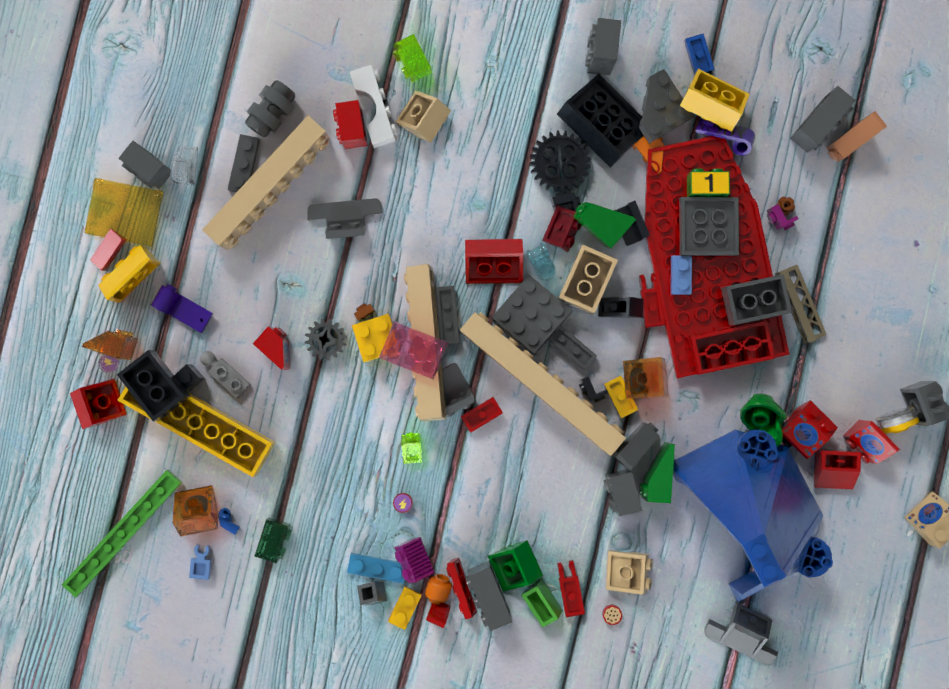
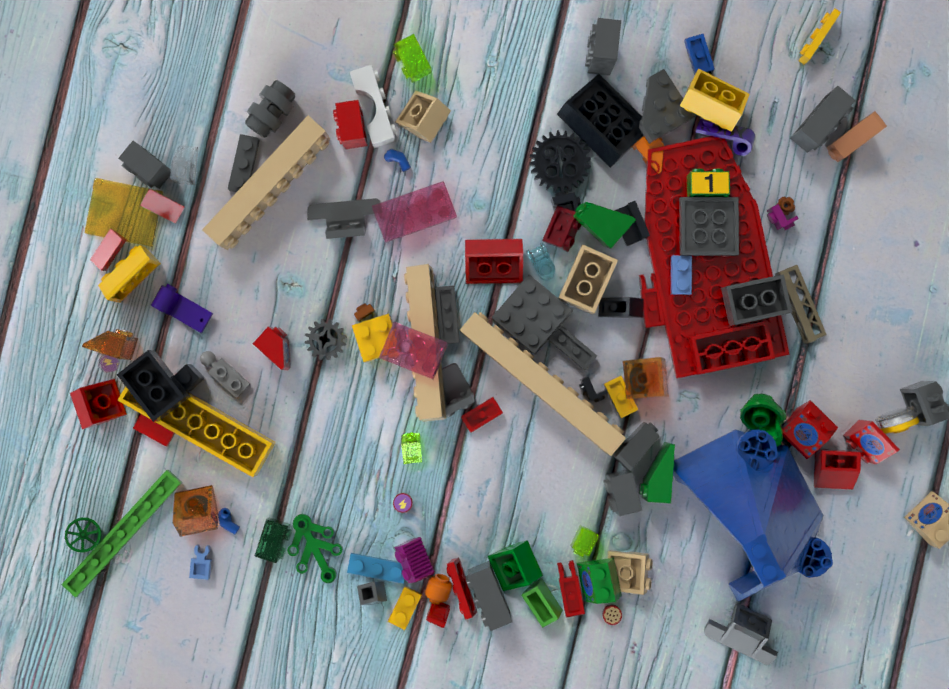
(82, 535): none -> green wheel
(153, 430): none -> red tile
(162, 206): none -> slope
(313, 545): none -> green plant
(397, 156): none -> blue arm
(414, 211): none -> clear pink plate
(584, 541): none -> clear neon green brick
(599, 581): none -> green slope
(818, 35): none -> yellow plate

